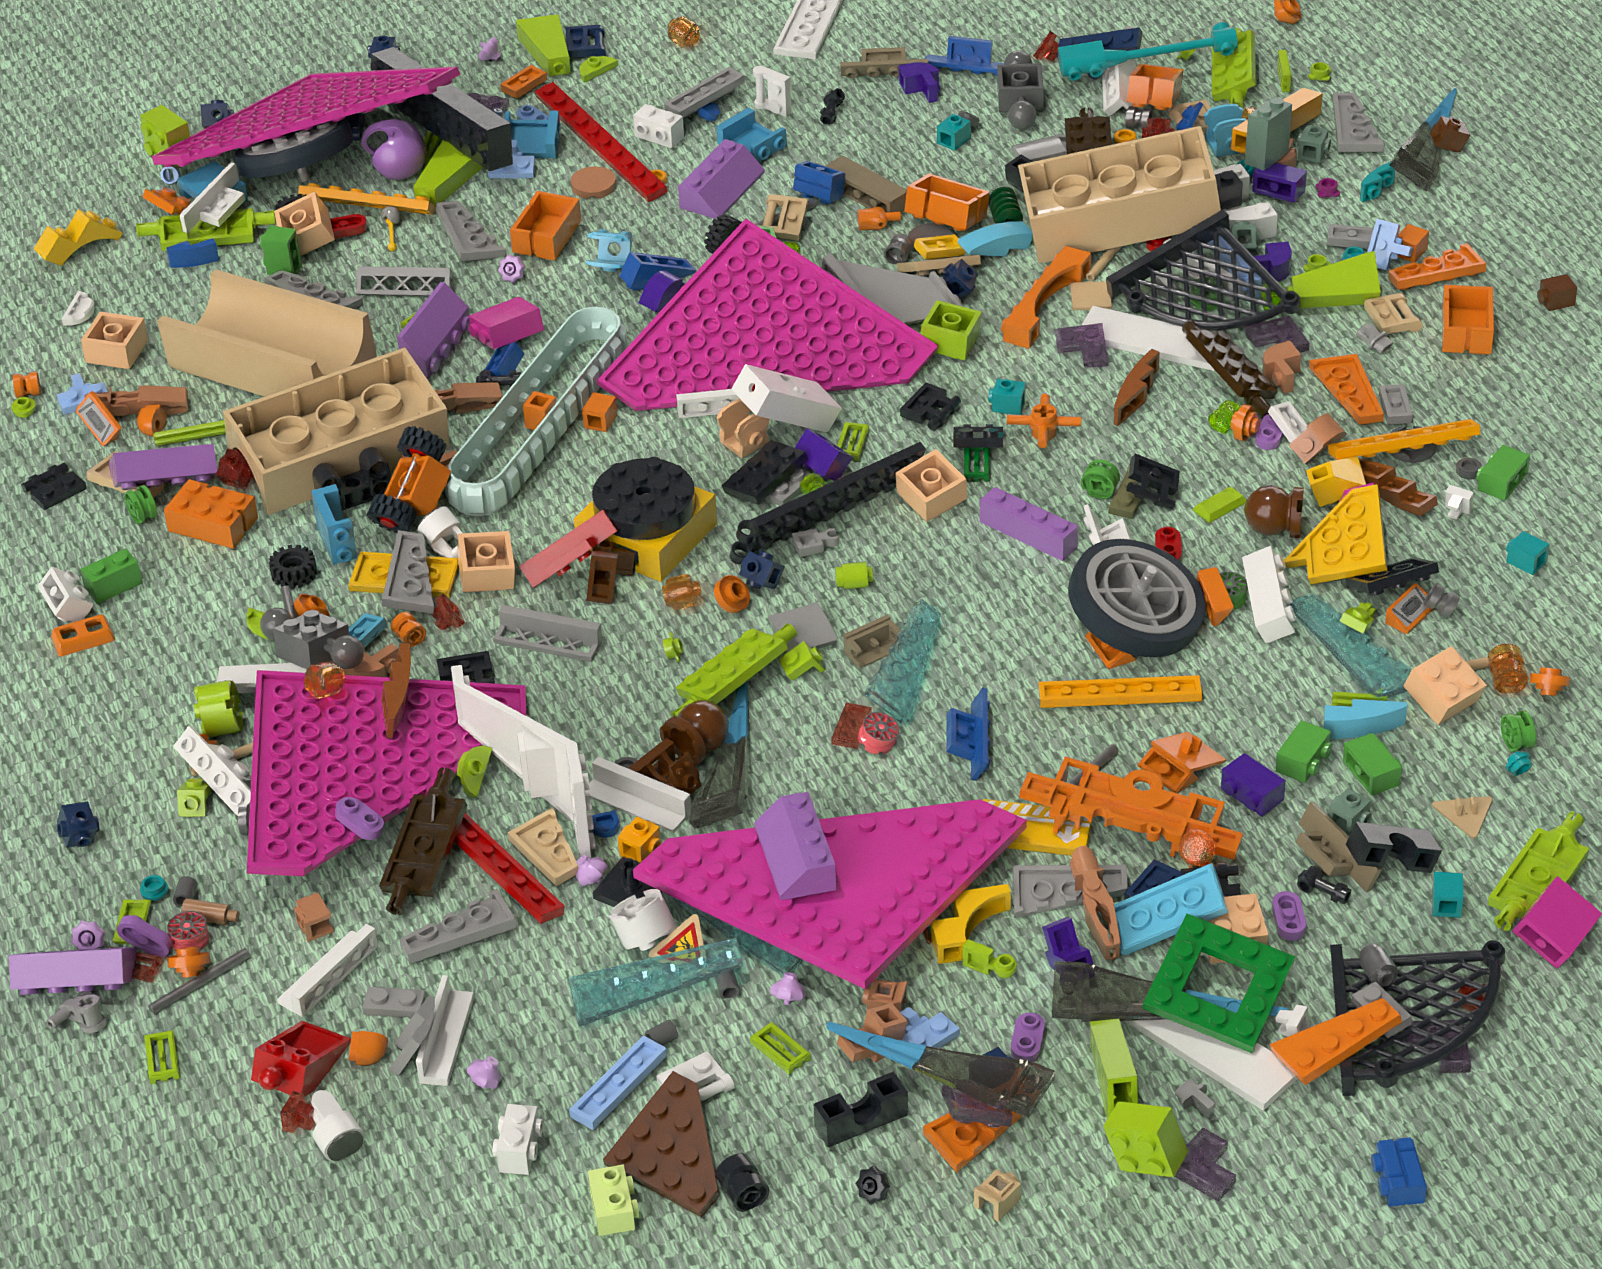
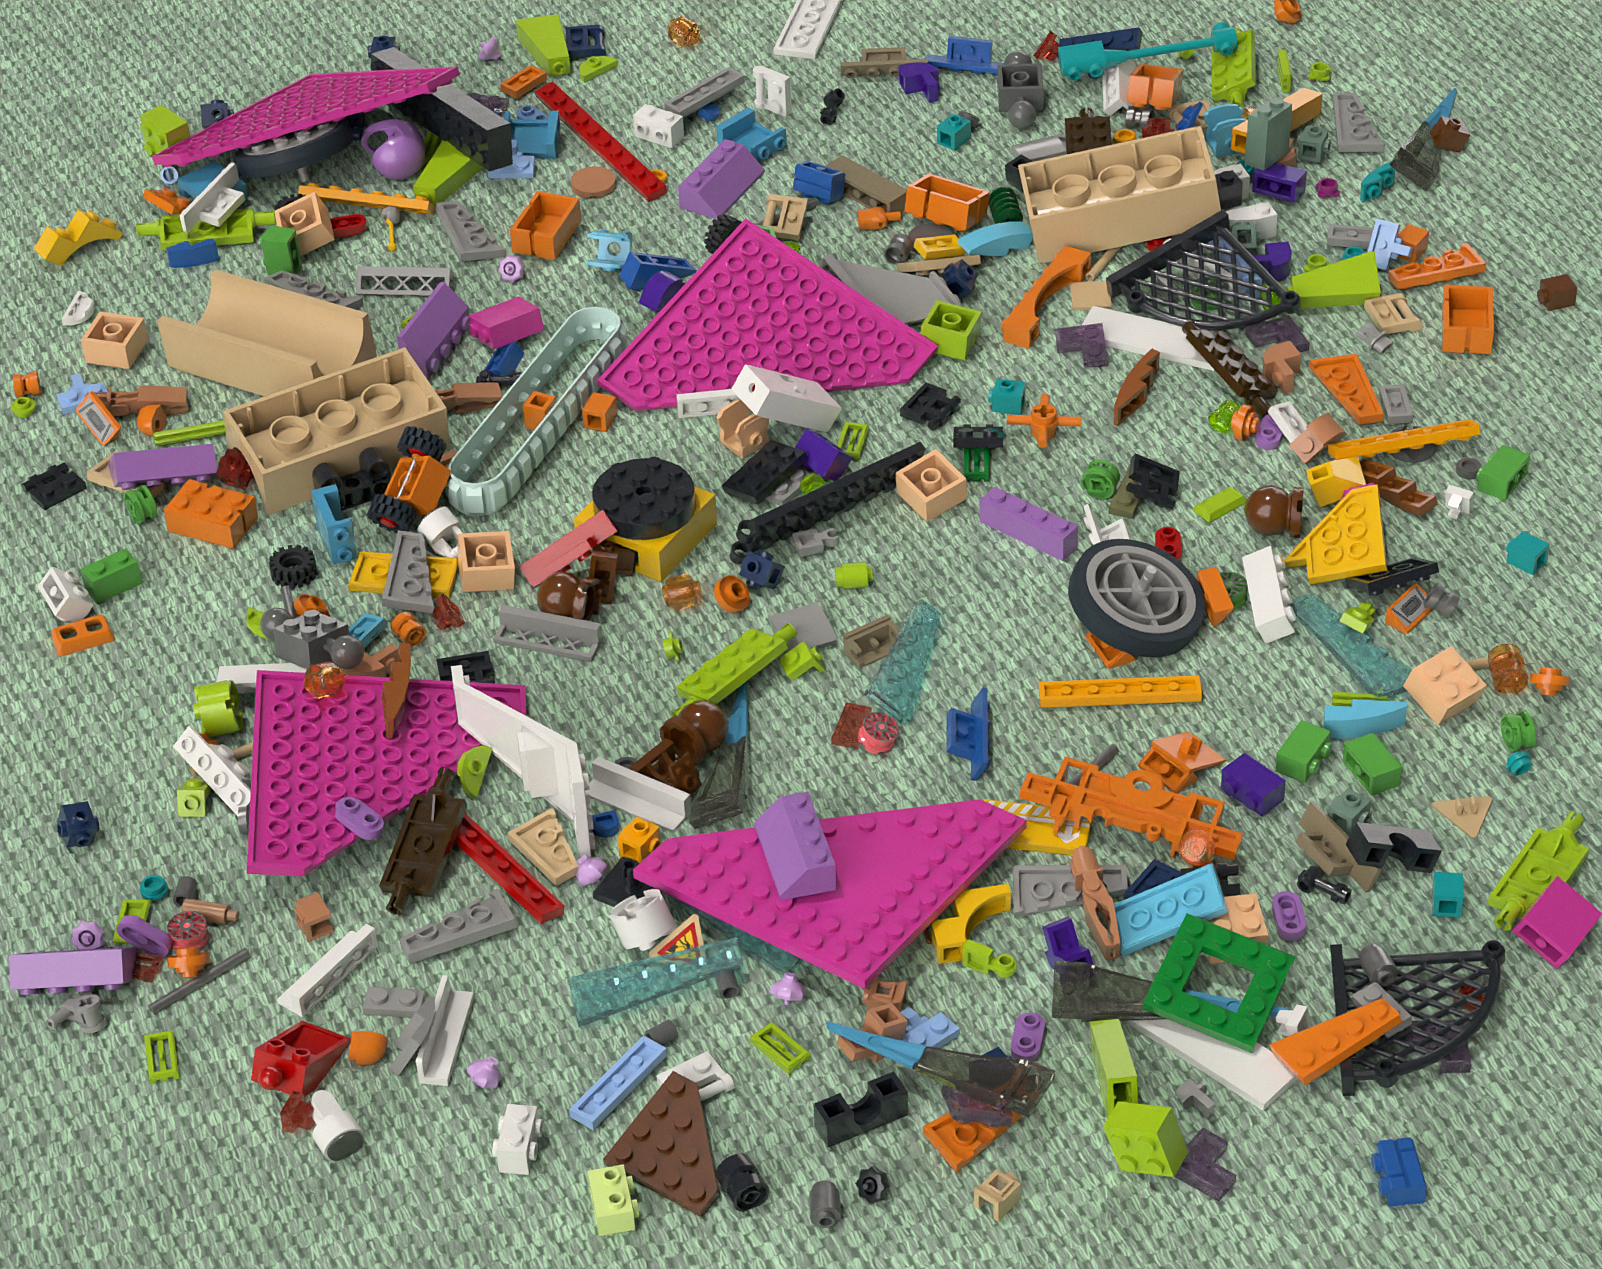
(569, 596): none -> reddish brown tile
(824, 1204): none -> flat silver brick

